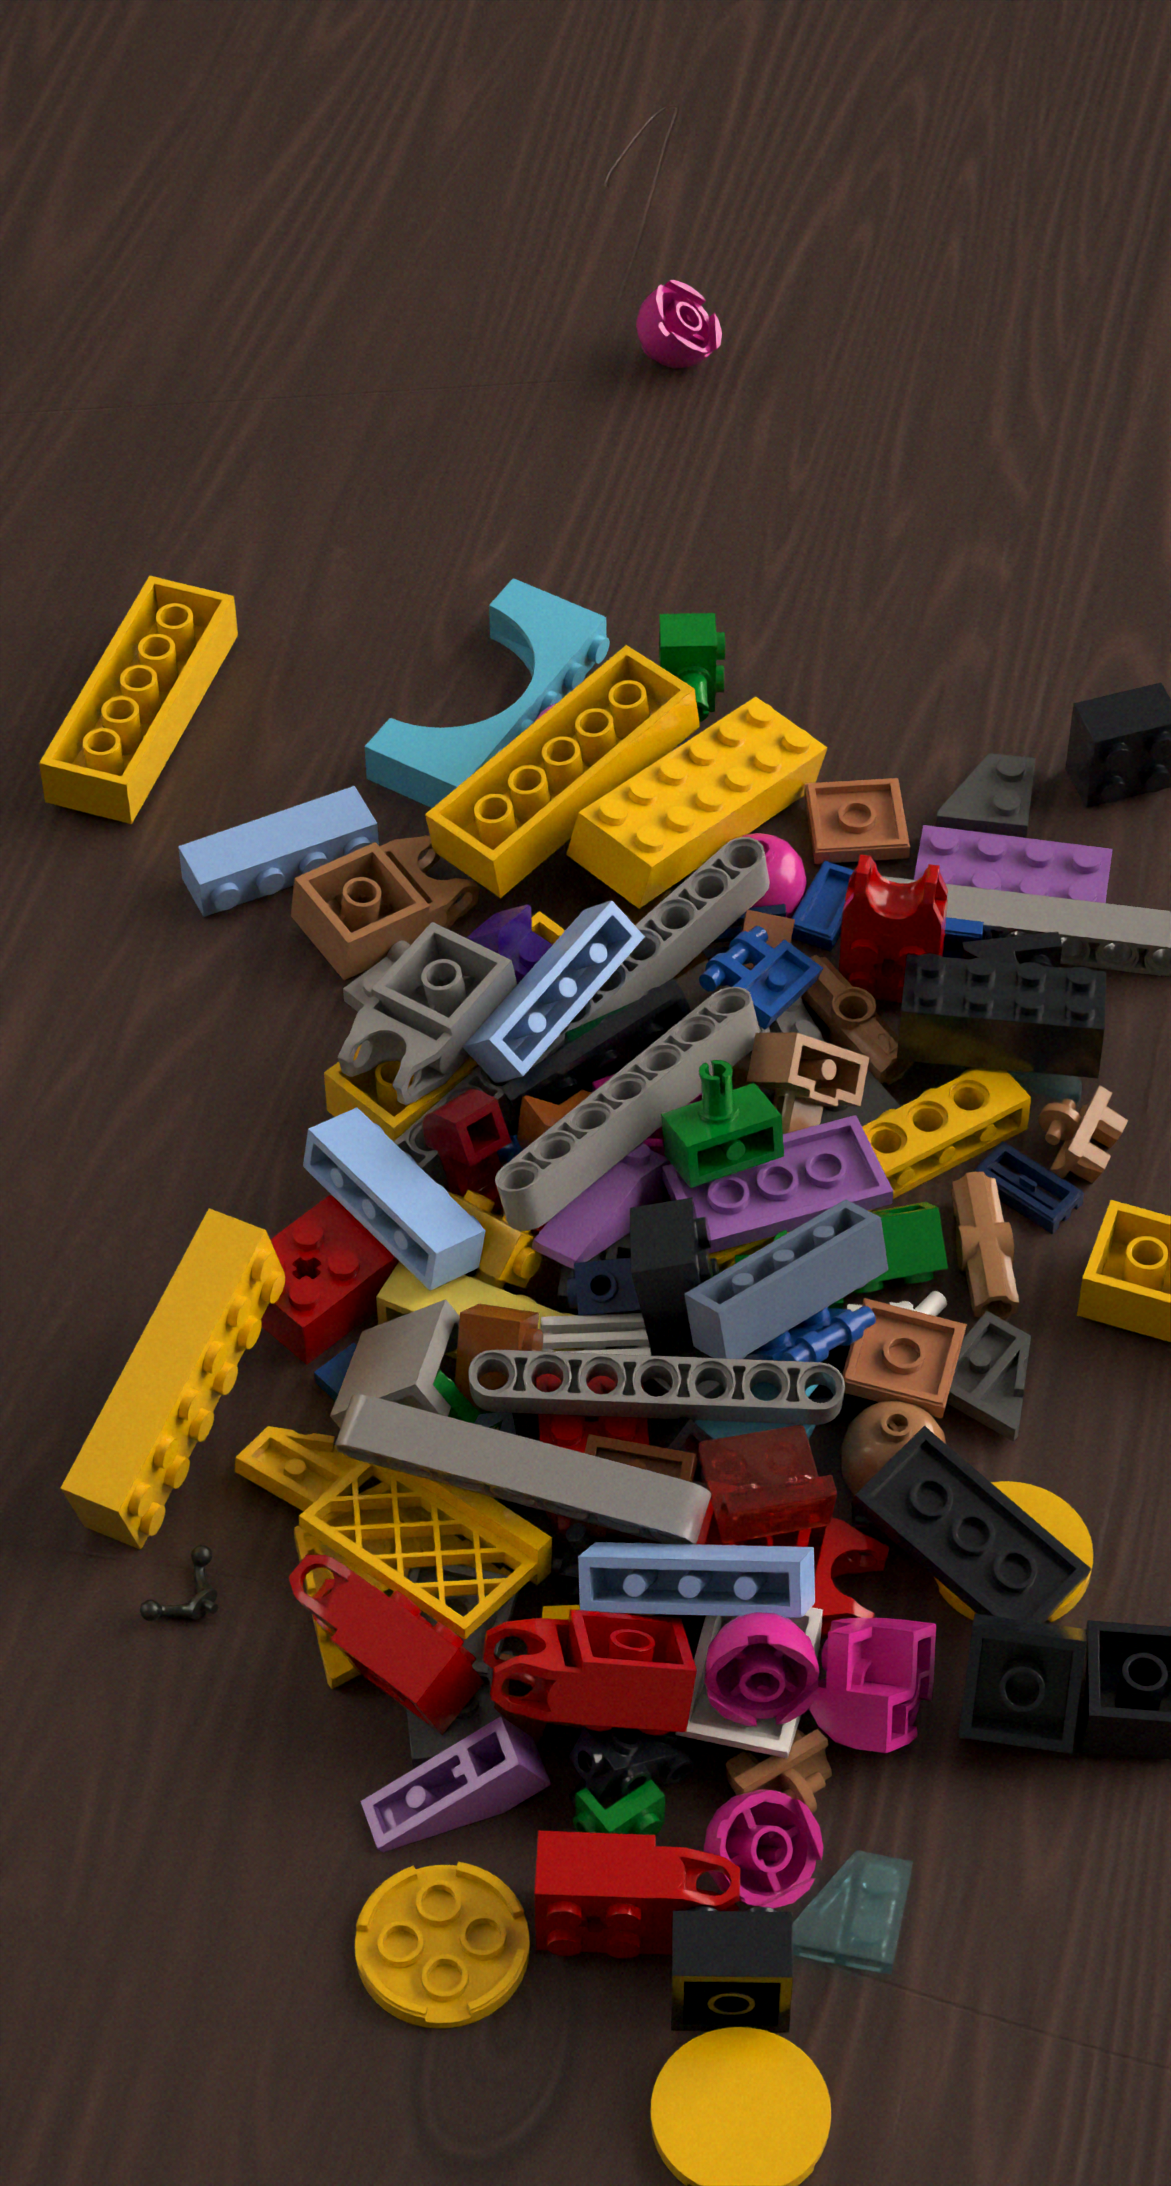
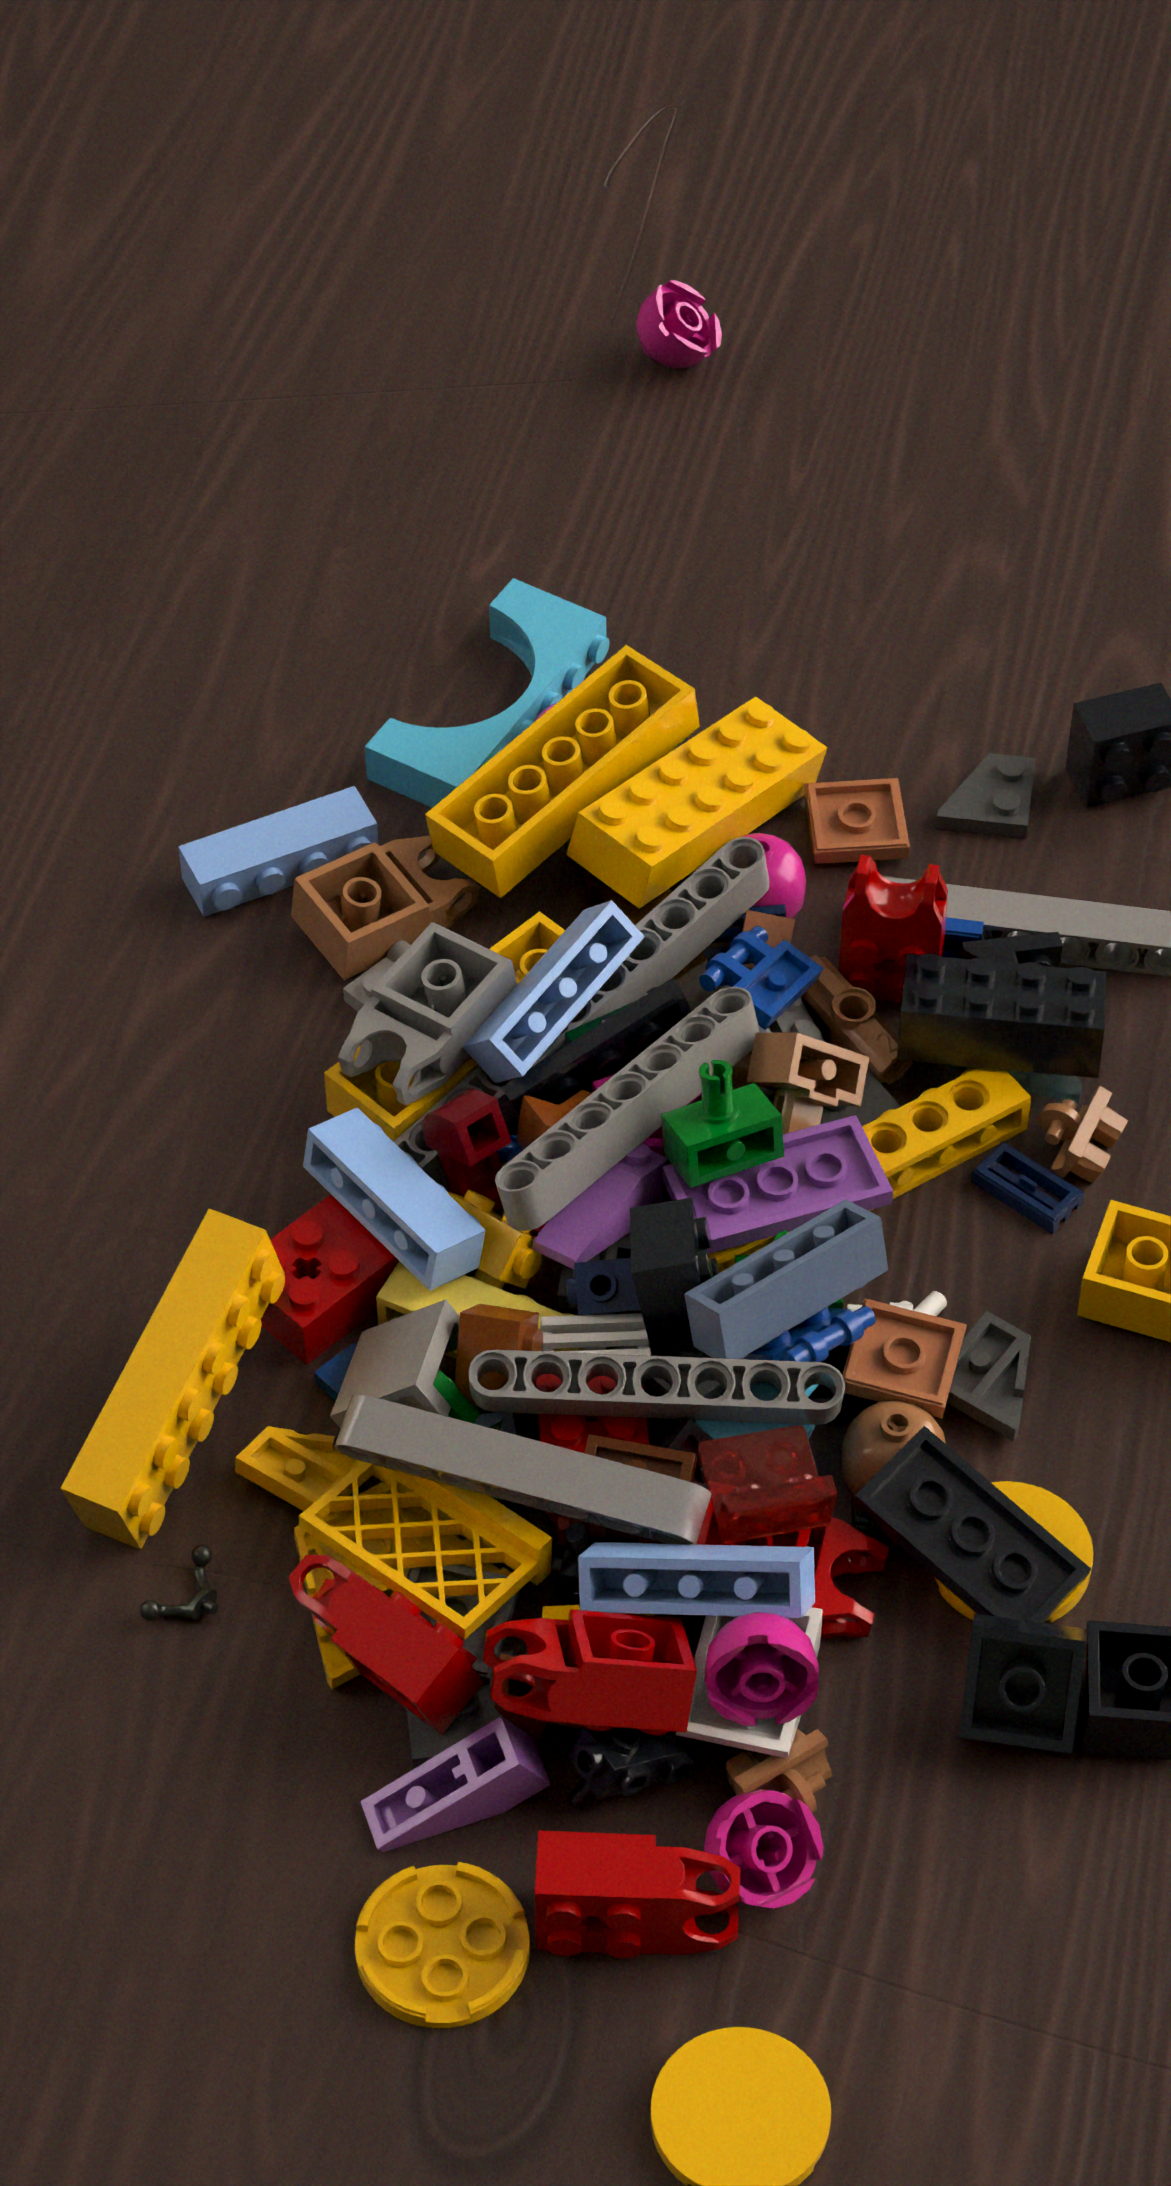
(139, 700): yellow brick -> none
(512, 937): dark purple slope -> none
(634, 1814): green bracket -> none
(690, 653): green brick -> none
(731, 1969): black brick -> none
(821, 909): blue tile -> none
(856, 1914): clear light blue wing -> none
(875, 1681): dark pink brick -> none
(911, 1243): green brick -> none
(984, 1246): medium nougat piece -> none
(1015, 863): medium lavender plate -> none

